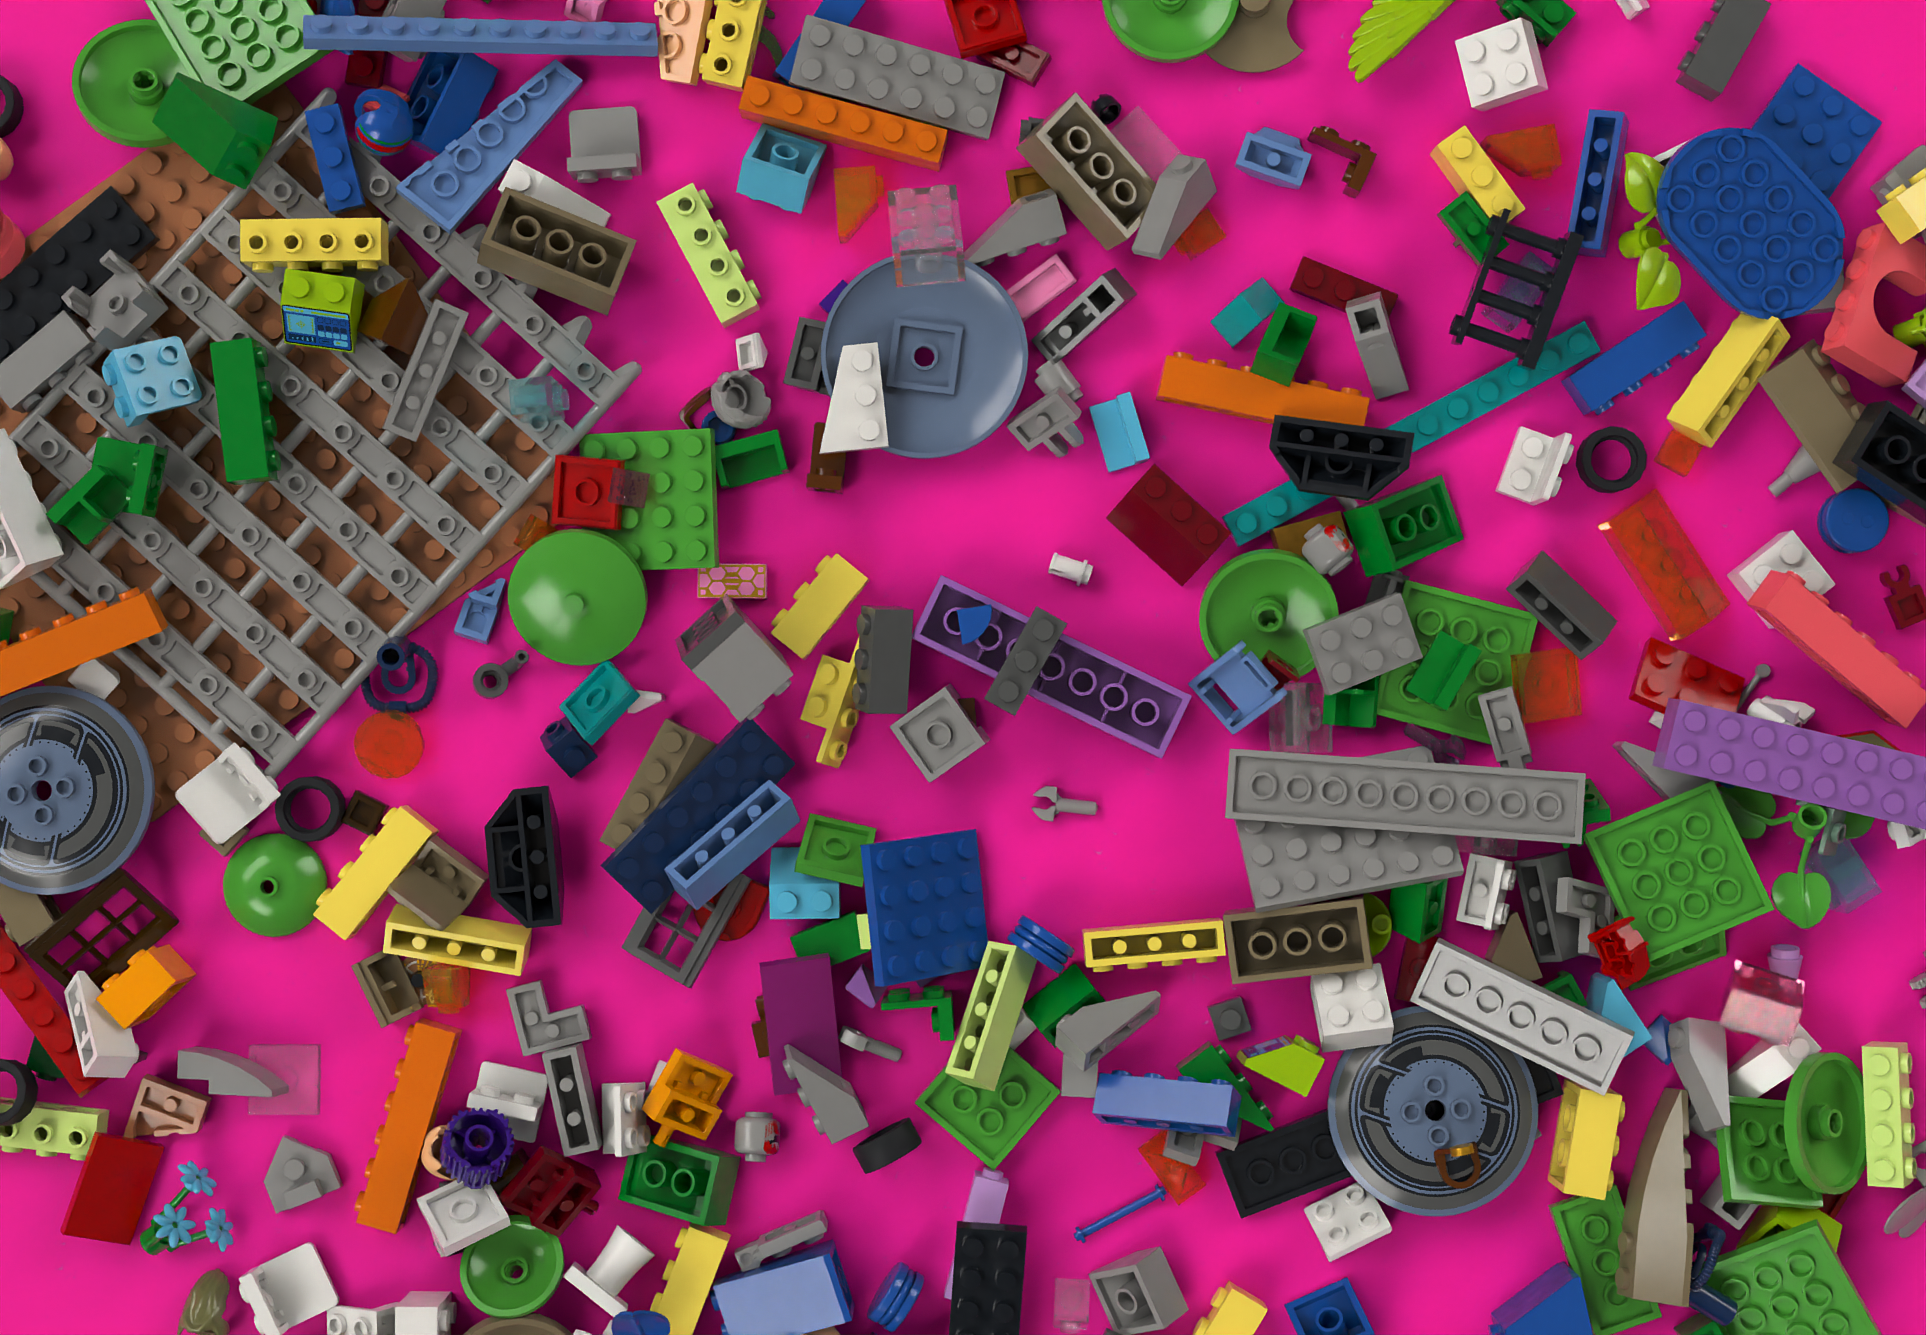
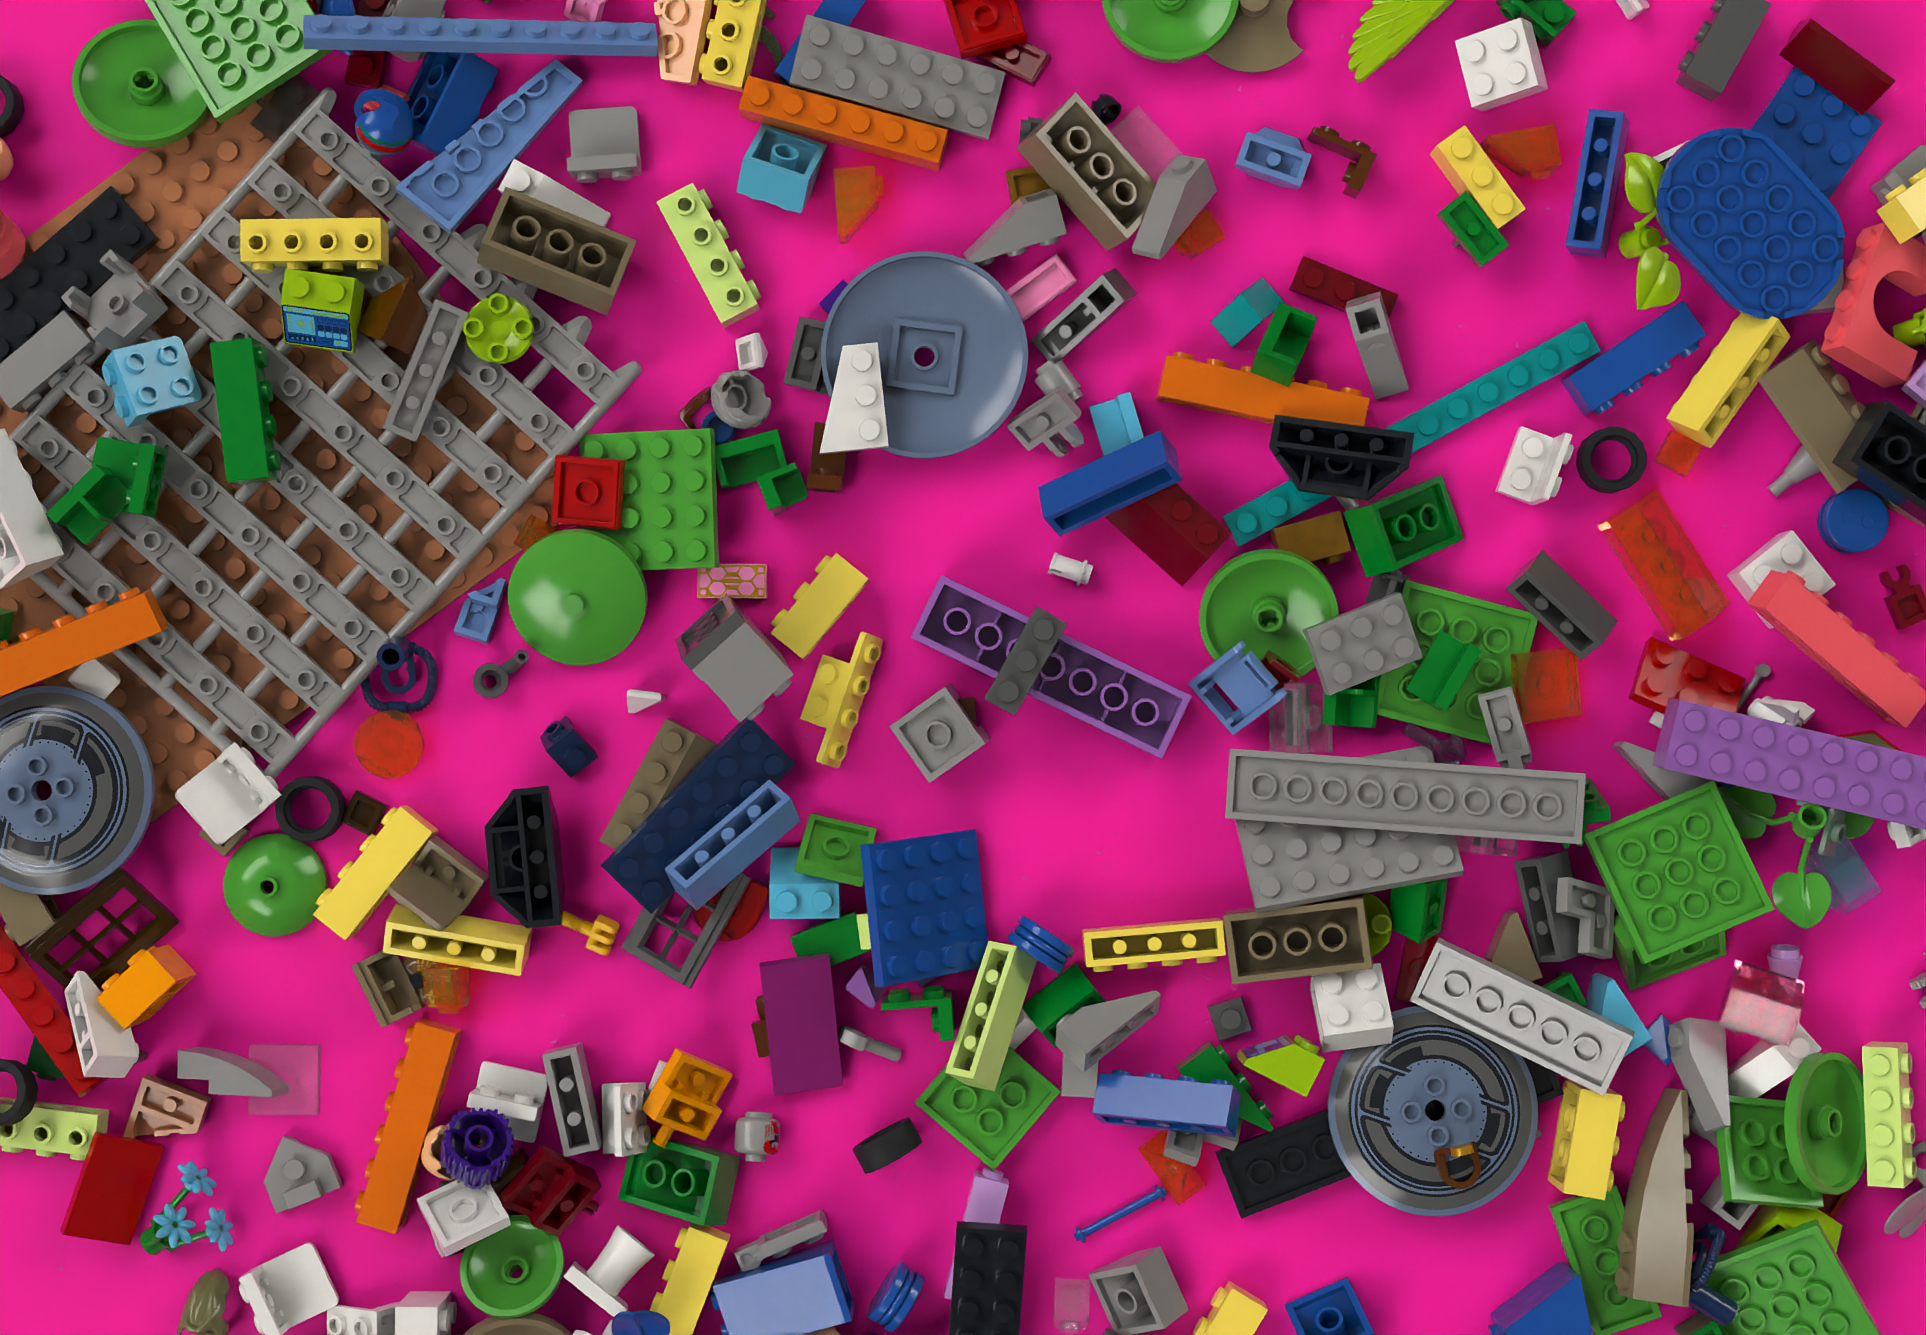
(216, 129): green slope -> none
(284, 107): none -> clear smoke hinge
(335, 158): blue plate -> none
(499, 329): none -> lime dish
(537, 399): clear light blue brick -> none
(540, 1029): light grey plate -> none
(599, 701): teal tile -> none
(600, 934): none -> yellow hinge
(628, 487): clear pink tile -> none
(782, 488): none -> green panel
(831, 1096): light grey slope -> none
(883, 659): dark grey brick -> none
(926, 235): clear brick -> none
(973, 622): blue tile -> none
(1062, 804): light grey bar -> none
(1110, 483): none -> blue brick
(1327, 549): light grey head -> none
(1347, 1221): white bracket -> none
(1486, 891): white bracket -> none
(1517, 291): clear light blue brick -> none
(1550, 283): black fence -> none
(1622, 952): red piece -> none
(1835, 66): none -> dark red slope

